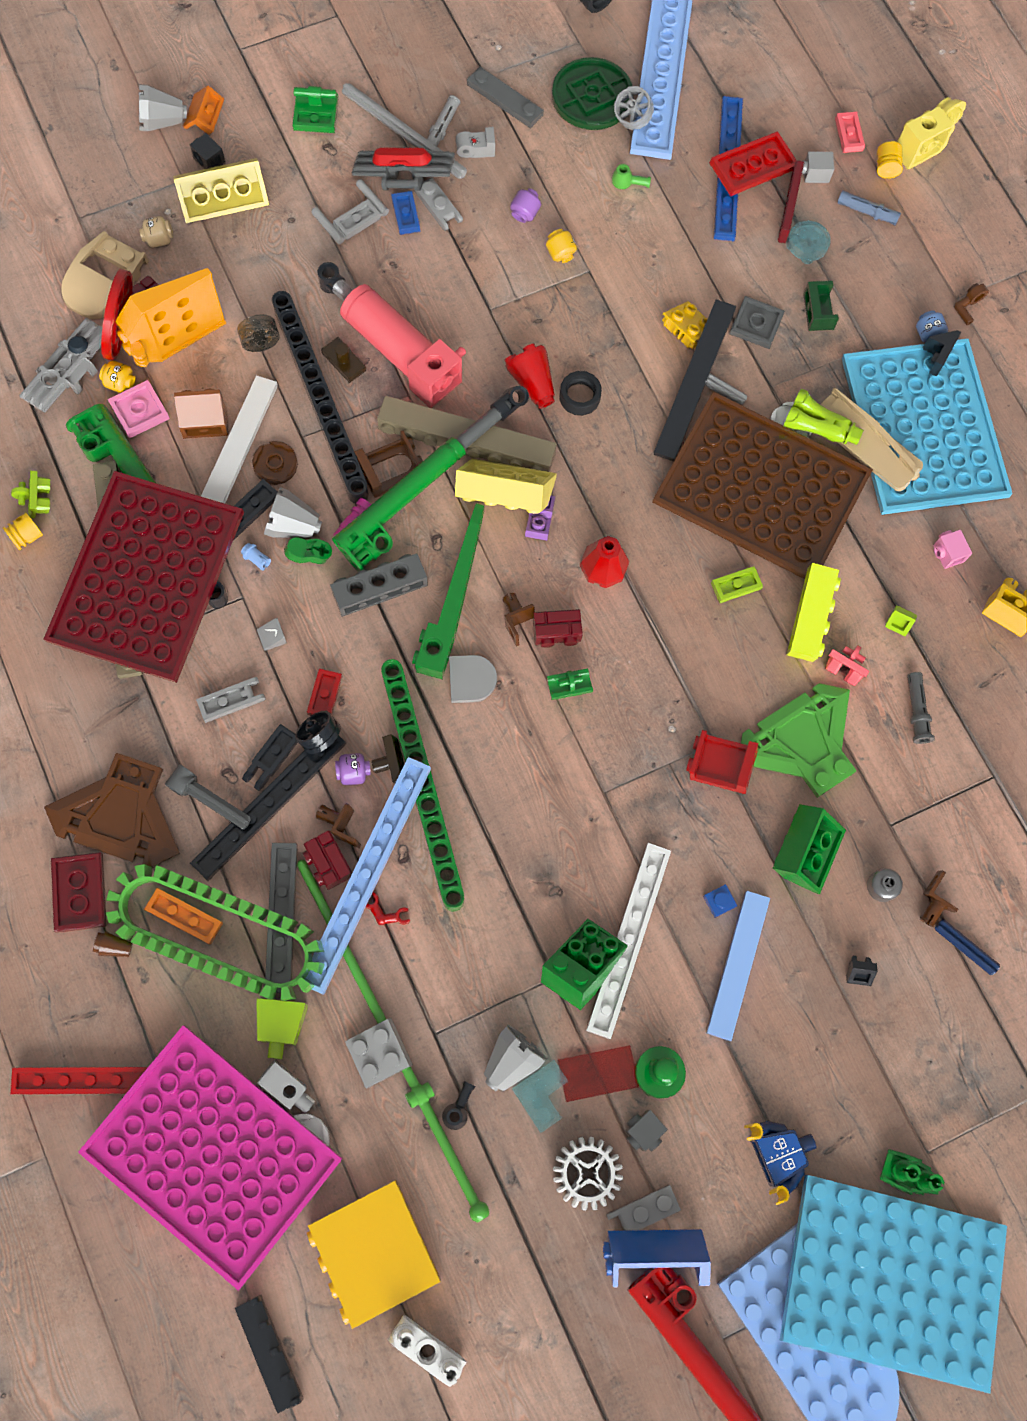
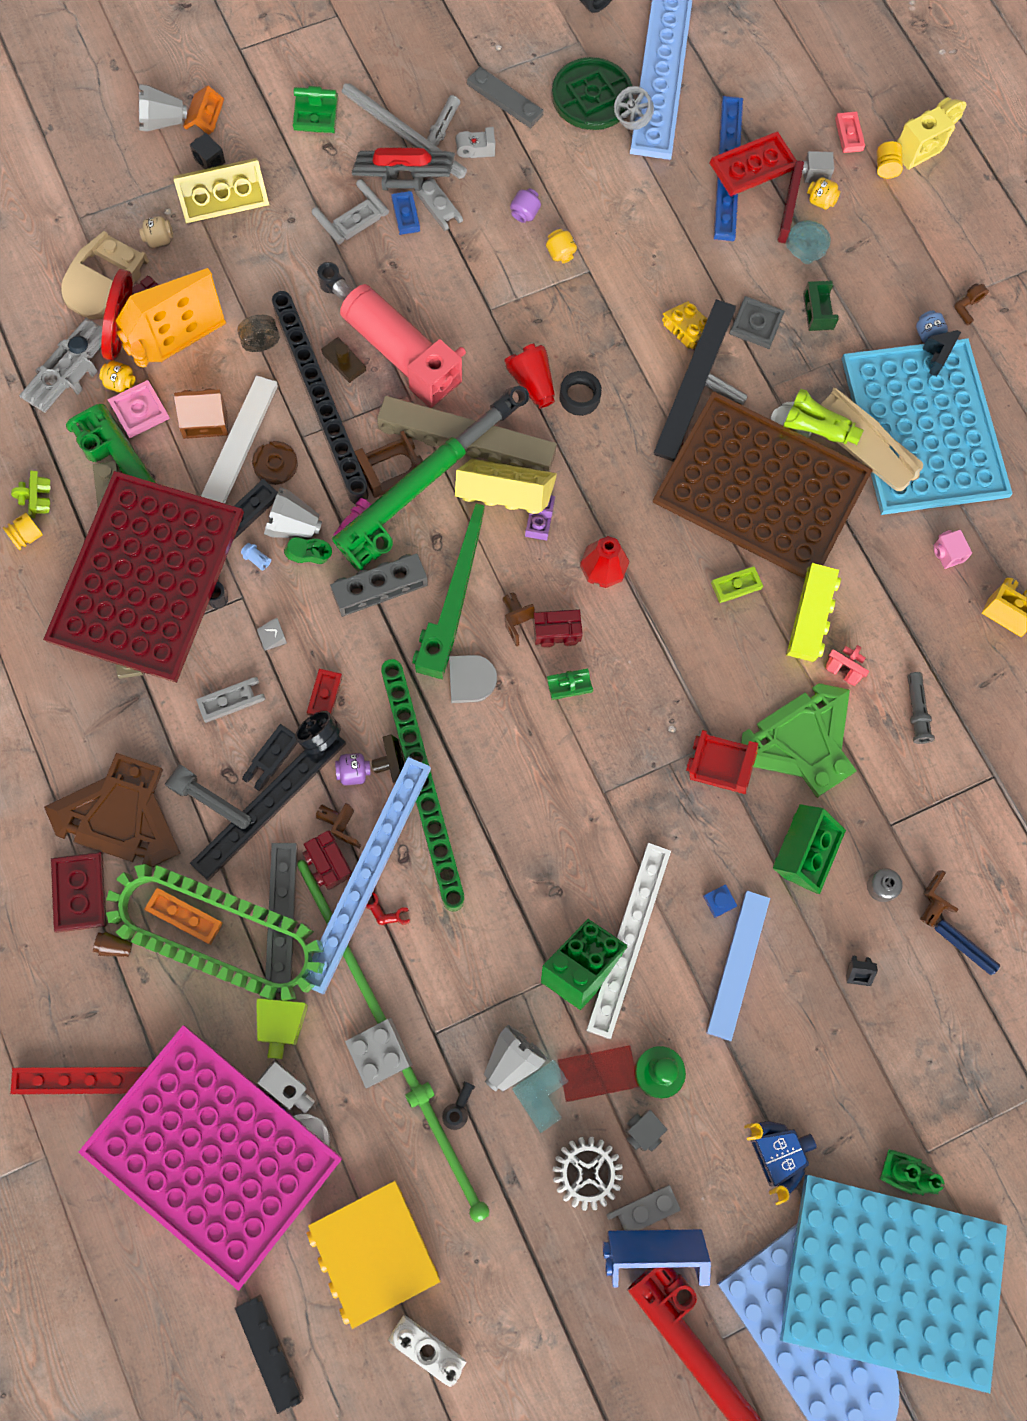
(623, 178): bright green bar -> none
(823, 193): none -> yellow head
(865, 206): sand blue pin -> none
(900, 620): lime tile -> none

